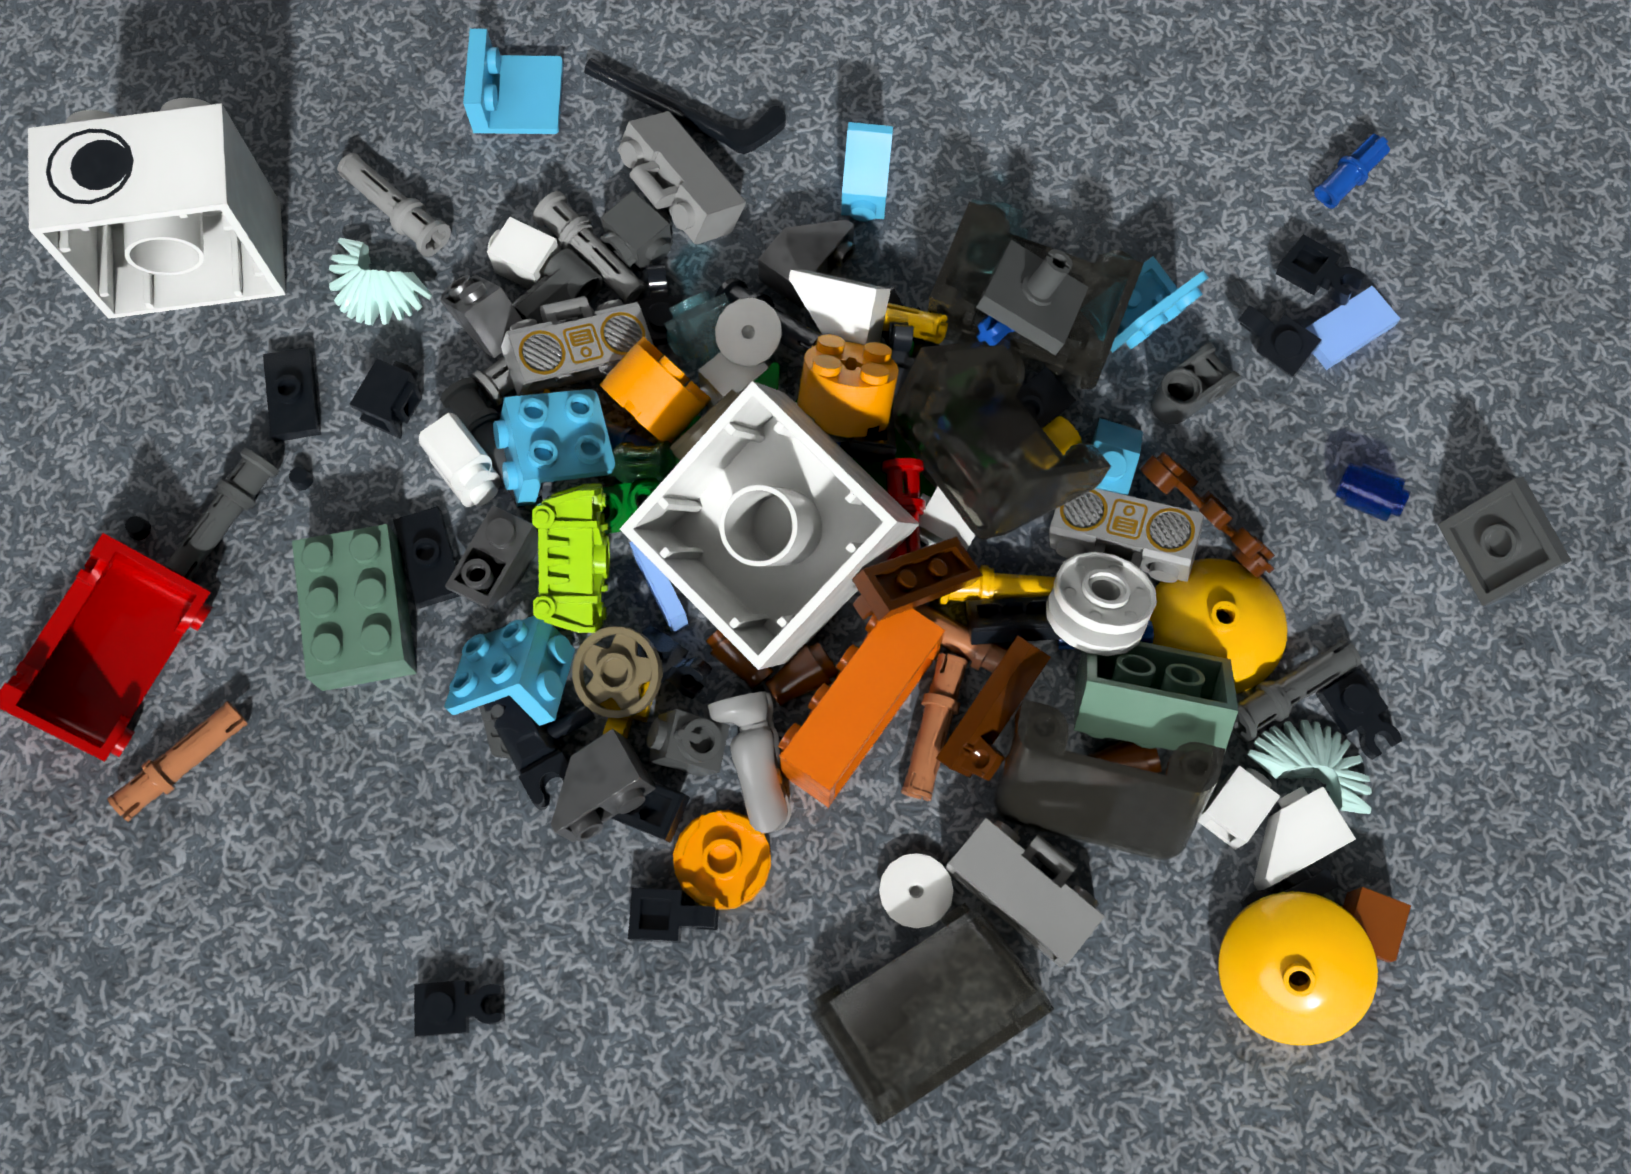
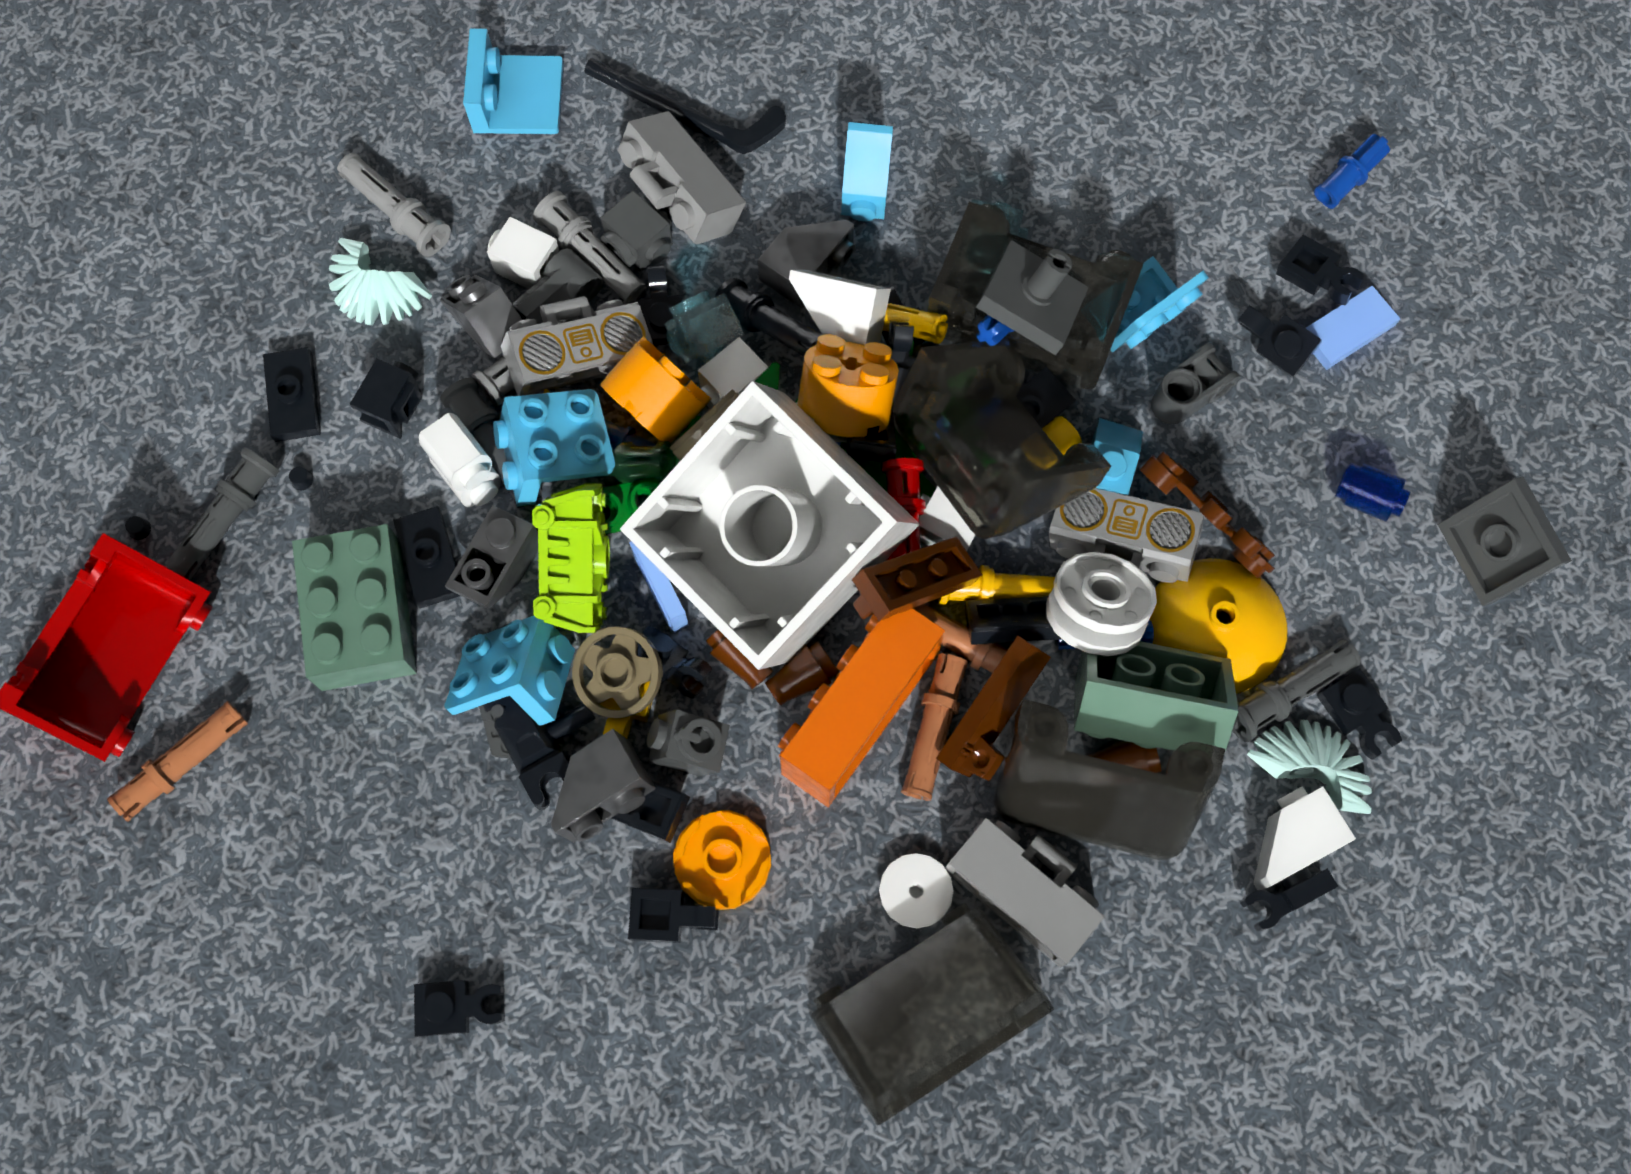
(156, 208): white brick -> none
(748, 332): white piece -> none
(756, 758): light grey piece -> none
(1239, 806): white brick -> none
(1292, 935): yellow dish -> none
(1381, 918): dark orange panel -> none

